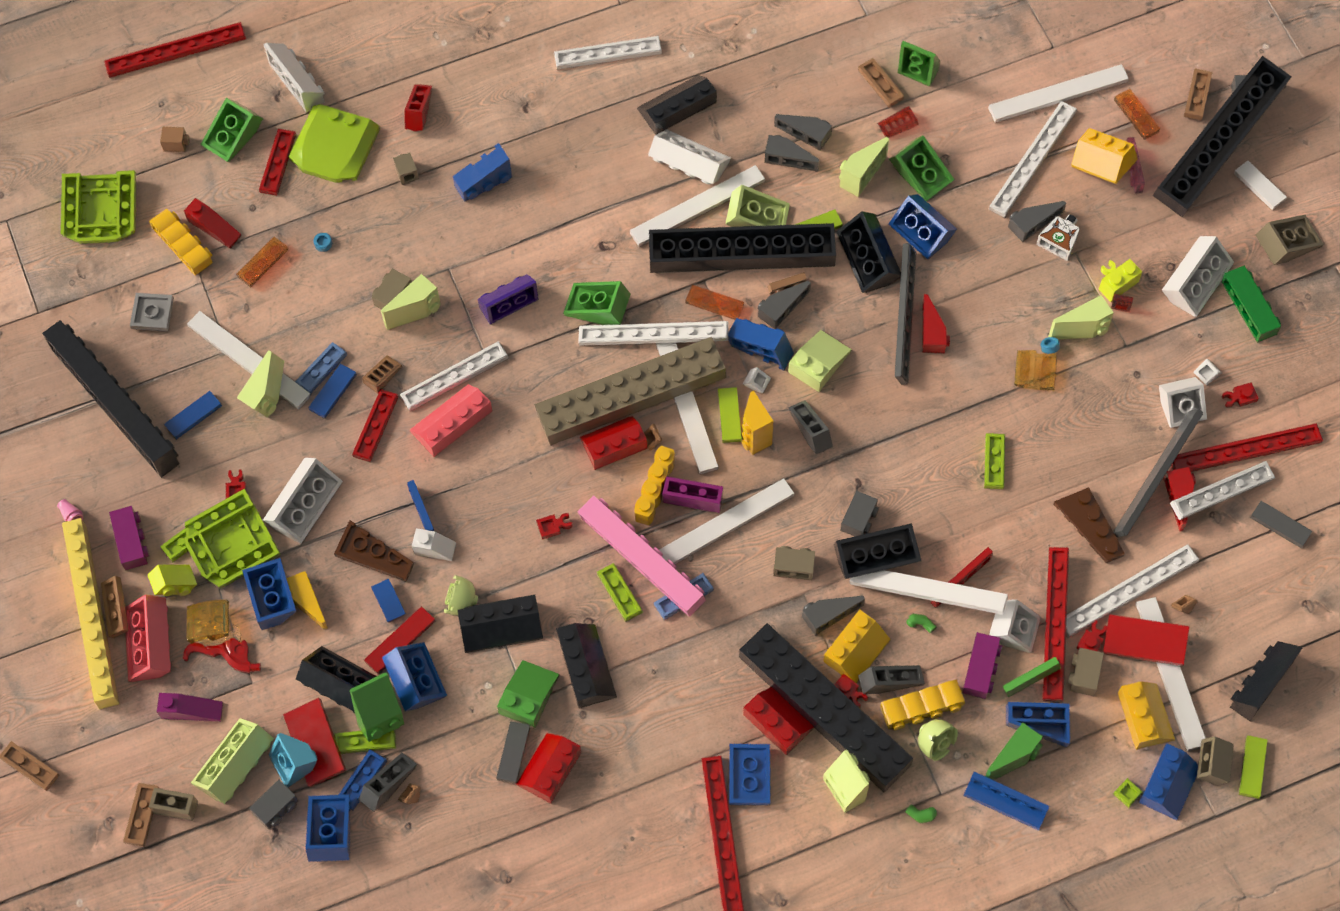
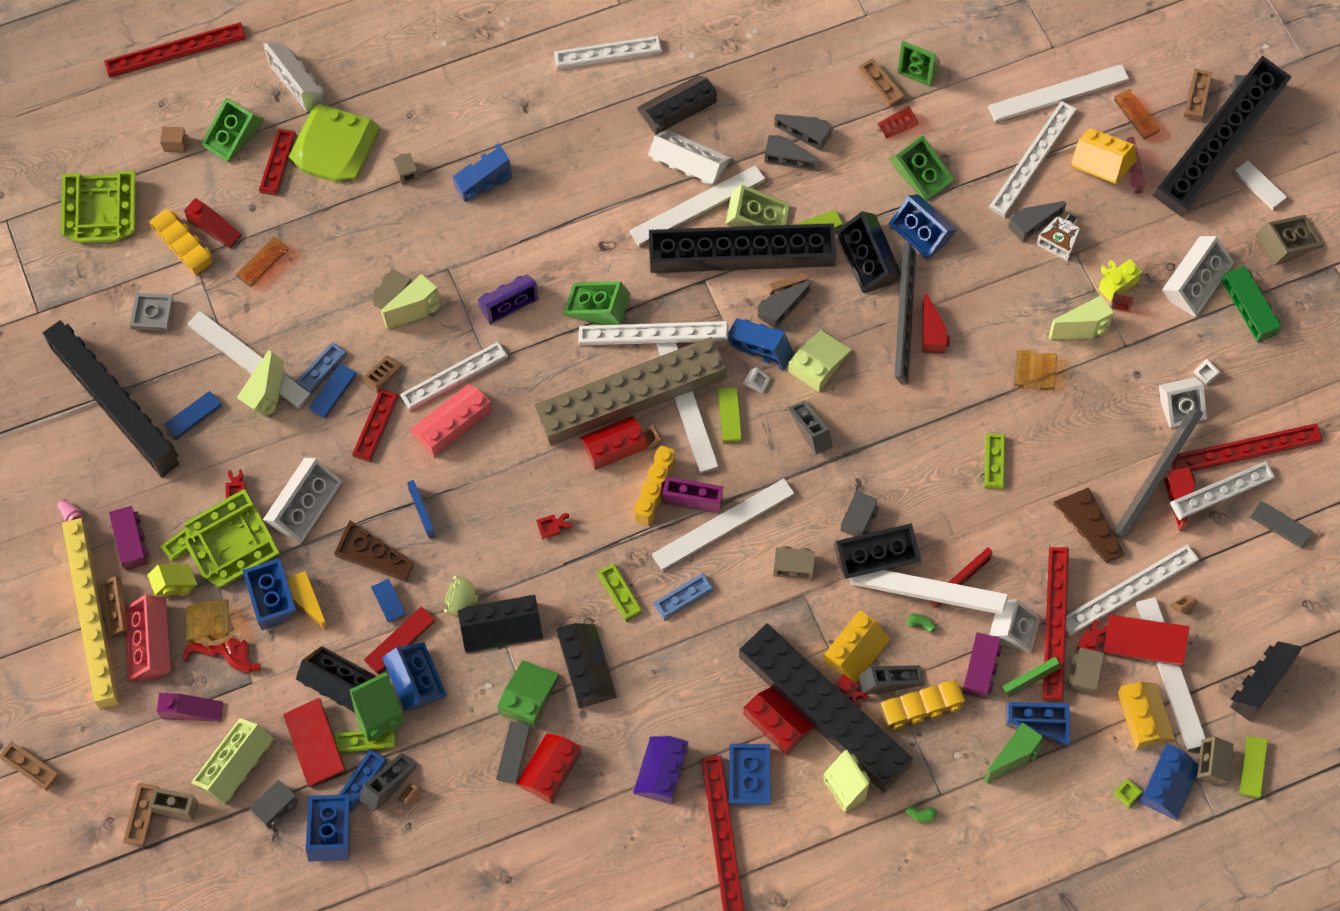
(292, 758): medium azure slope -> none
(323, 242): dark azure tile -> none
(417, 107): red slope -> none
(433, 545): white slope -> none
(642, 556): bright pink brick -> none
(661, 768): none -> dark purple slope
(714, 302): clear orange plate -> none
(756, 426): yellow slope -> none
(830, 611): dark grey slope -> none
(862, 166): yellowish green slope -> none
(936, 738): yellowish green cylinder -> none
(1006, 801): blue fence -> none
(1050, 345): dark azure tile -> none
(1243, 394): red plate -> none

